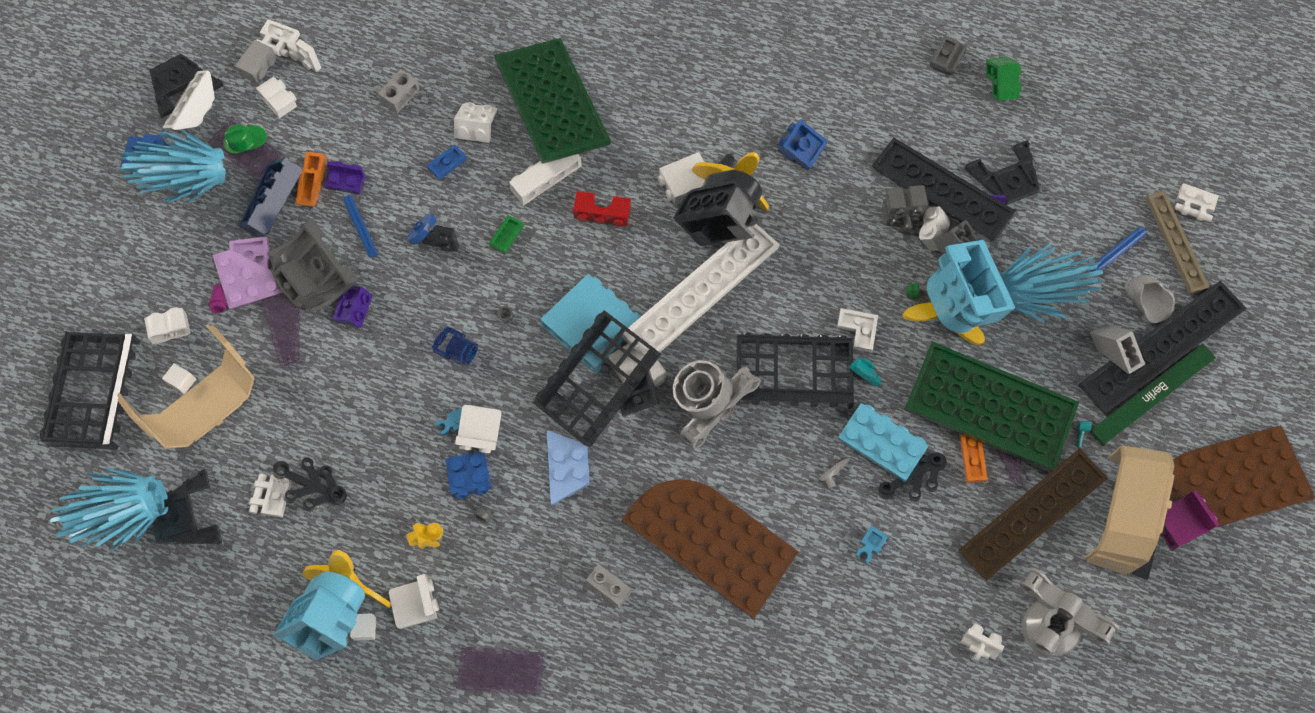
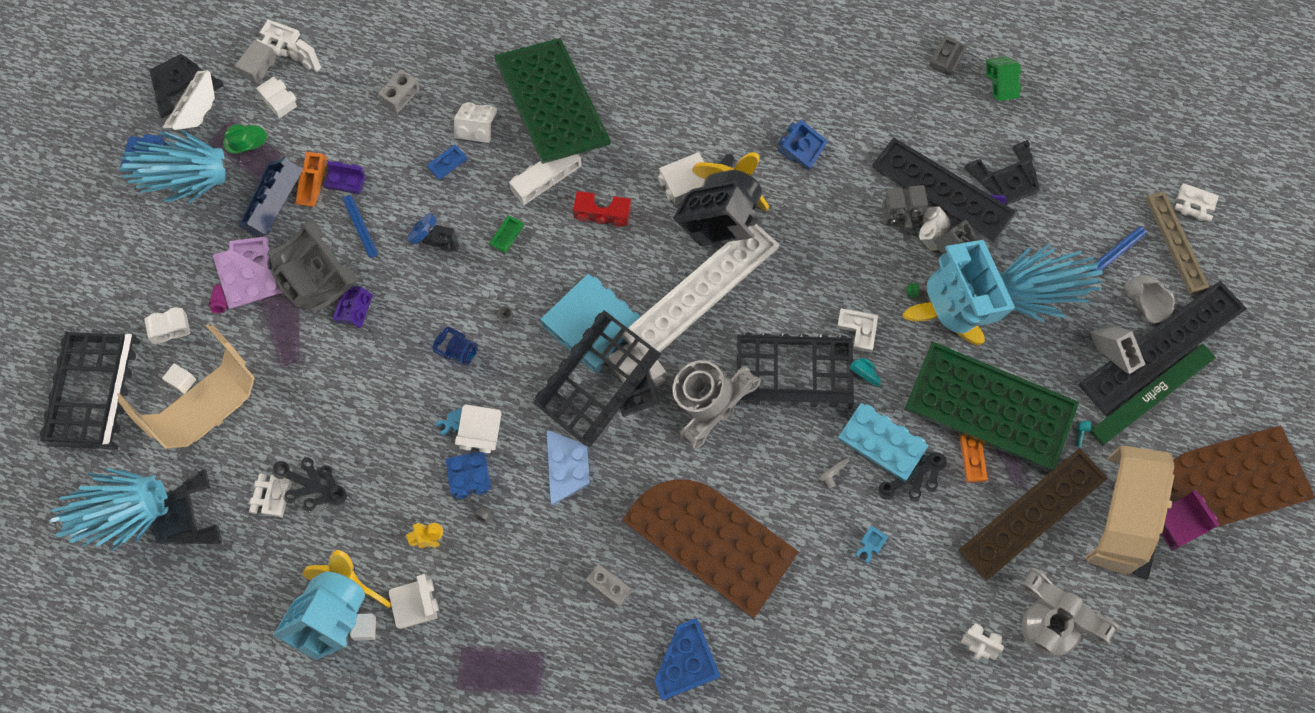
(686, 662): none -> blue plate

